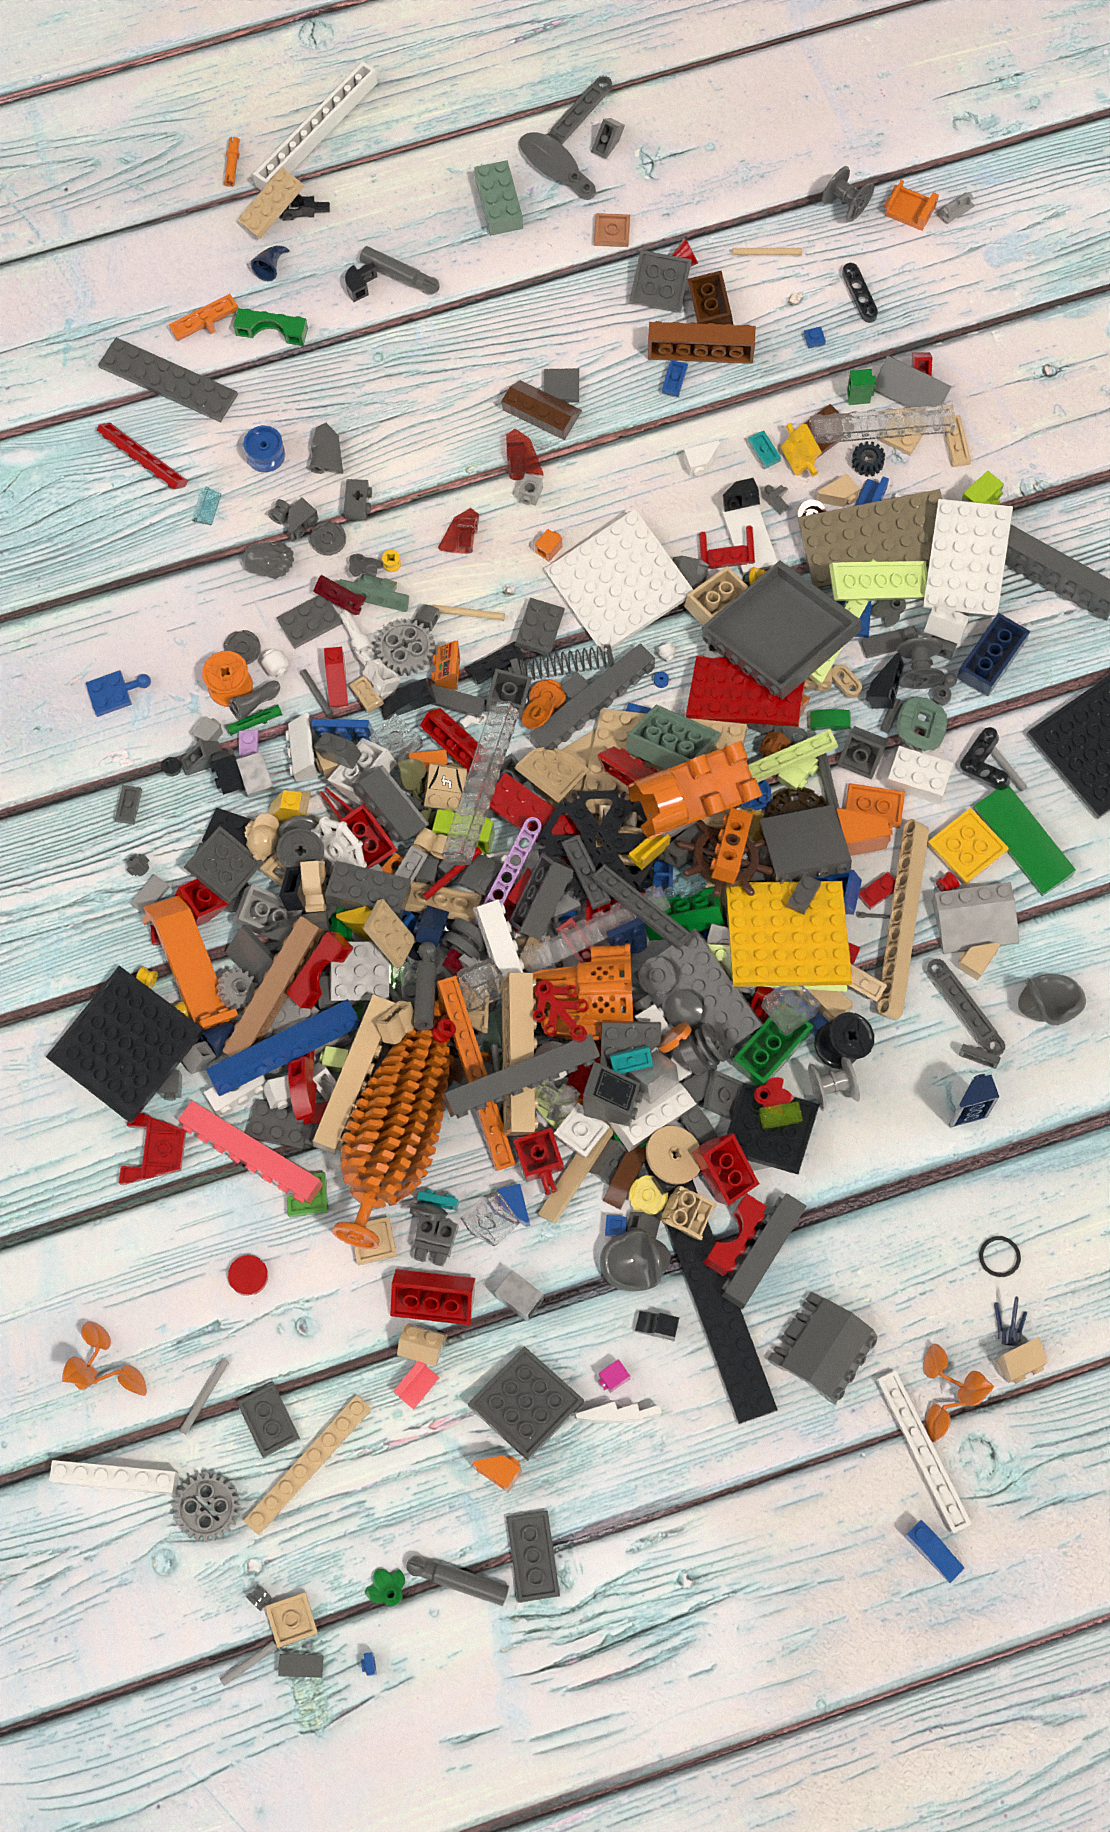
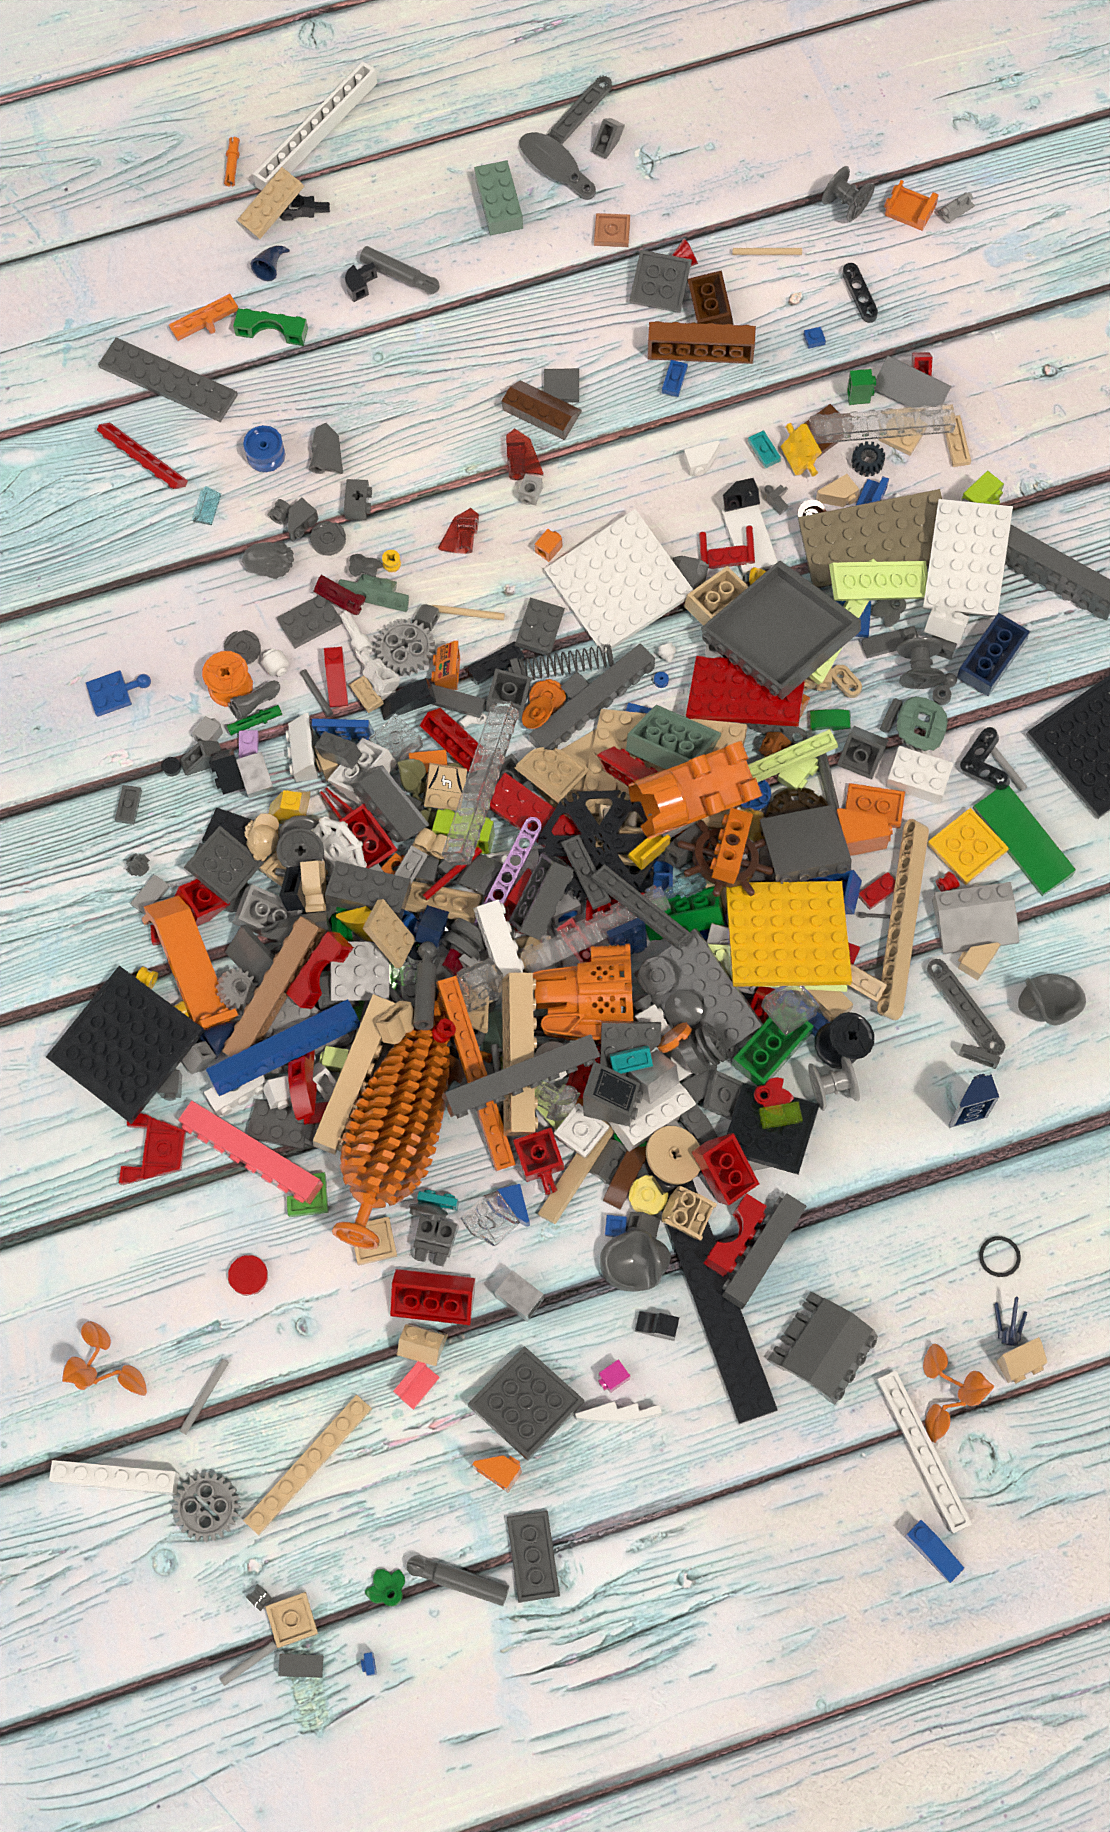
(268, 1420): dark grey tile -> none
(559, 1007): red plant -> none
(804, 894): dark grey plate -> none
(886, 684): black slope -> none

